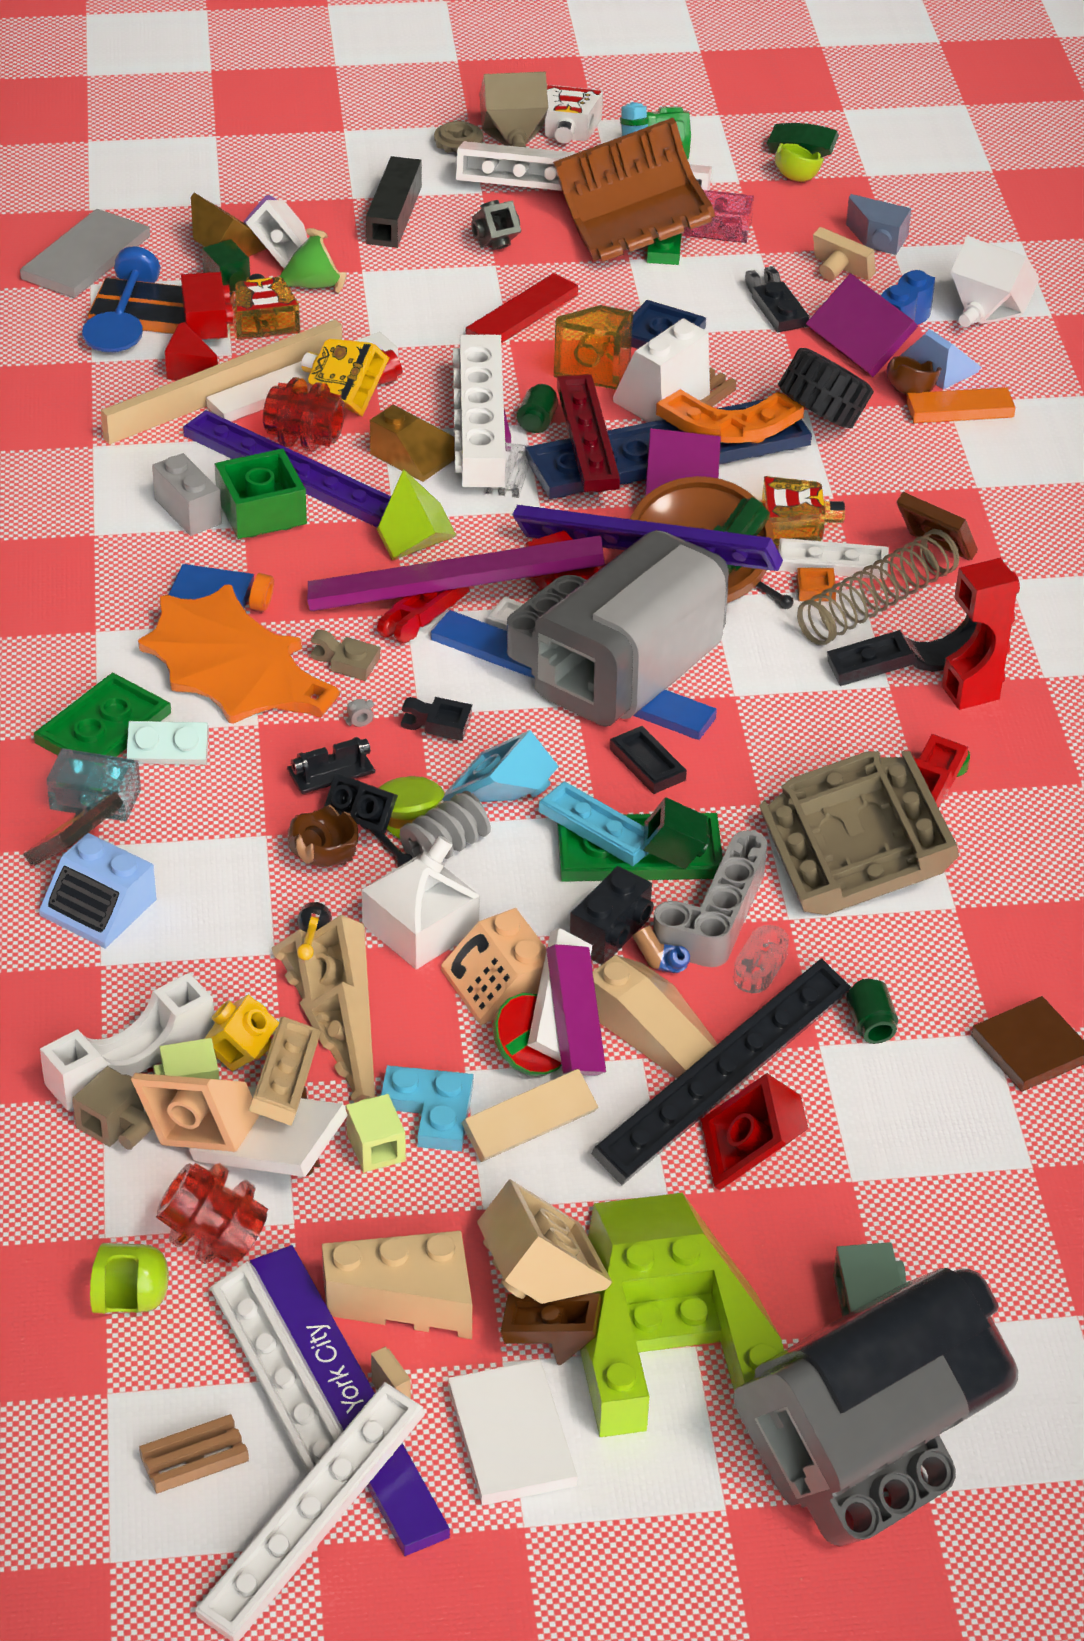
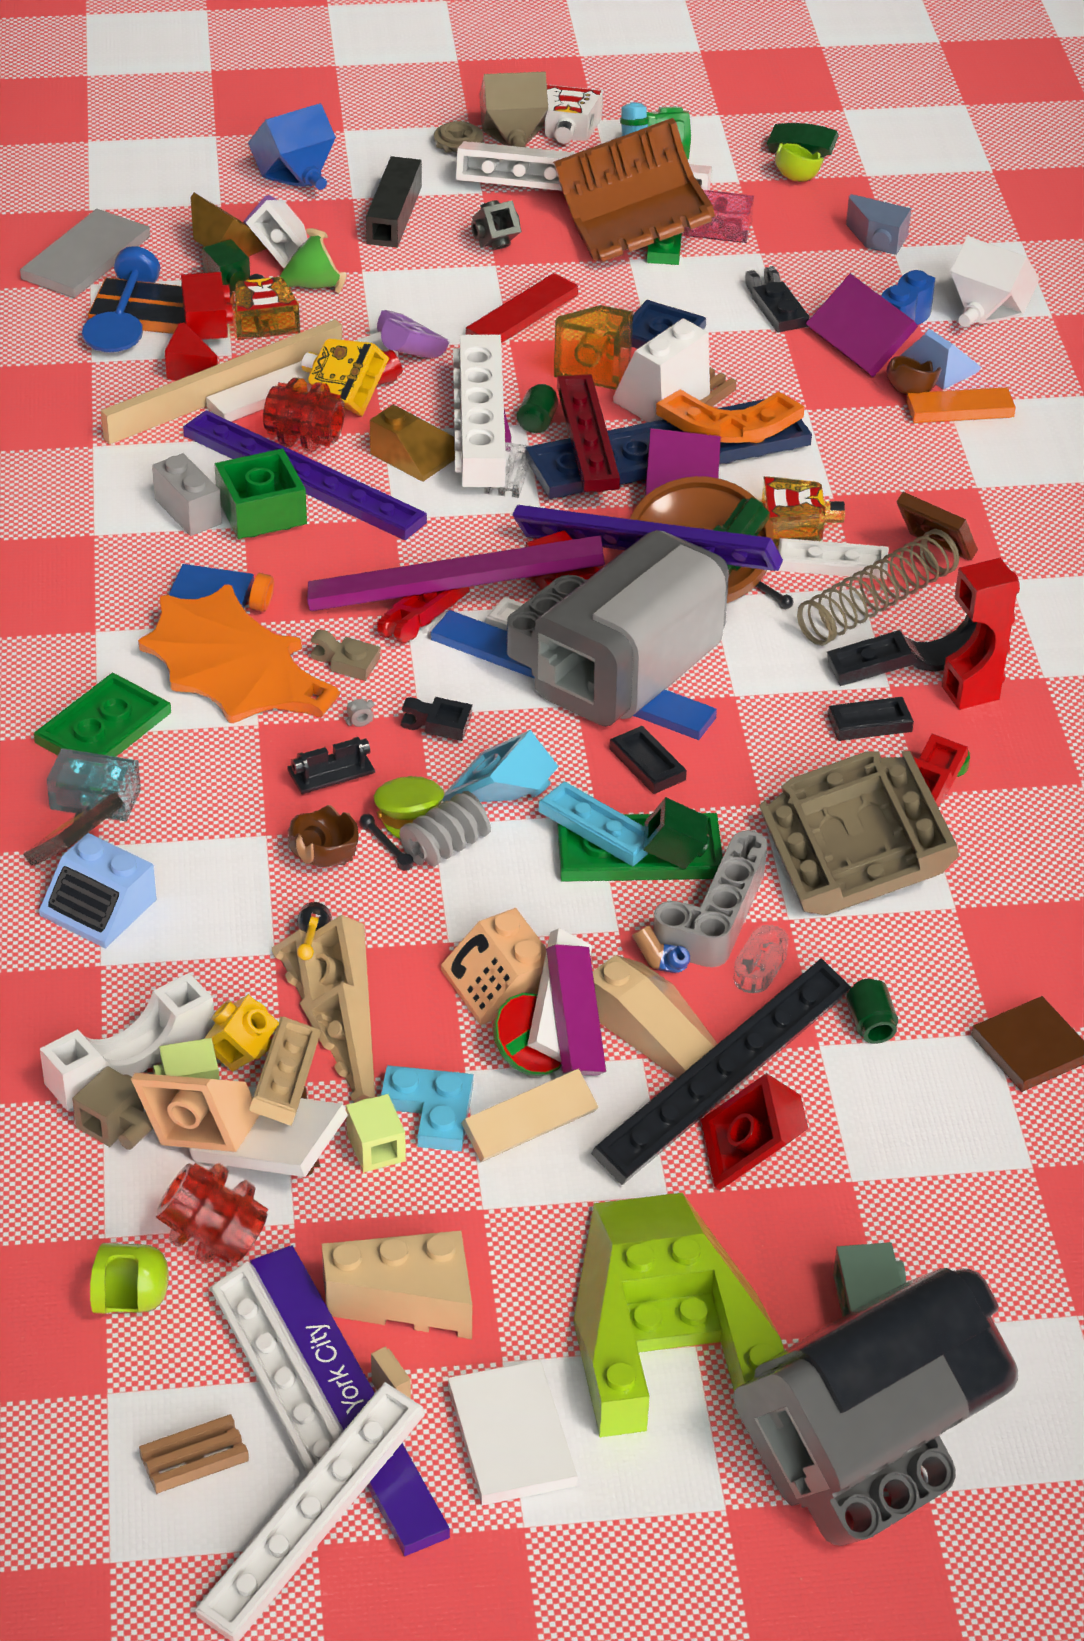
(168, 742): light aqua plate -> none
(294, 147): none -> blue piece
(364, 802): black slope -> none
(408, 336): none -> medium lavender brick
(413, 519): lime slope -> none
(420, 907): white piece -> none
(539, 1248): tan slope -> none
(563, 1323): reddish brown slope -> none
(612, 913): black brick -> none
(813, 582): orange tile -> none
(825, 388): black tyre -> none
(842, 254): tan tile -> none
(870, 718): none -> black tile

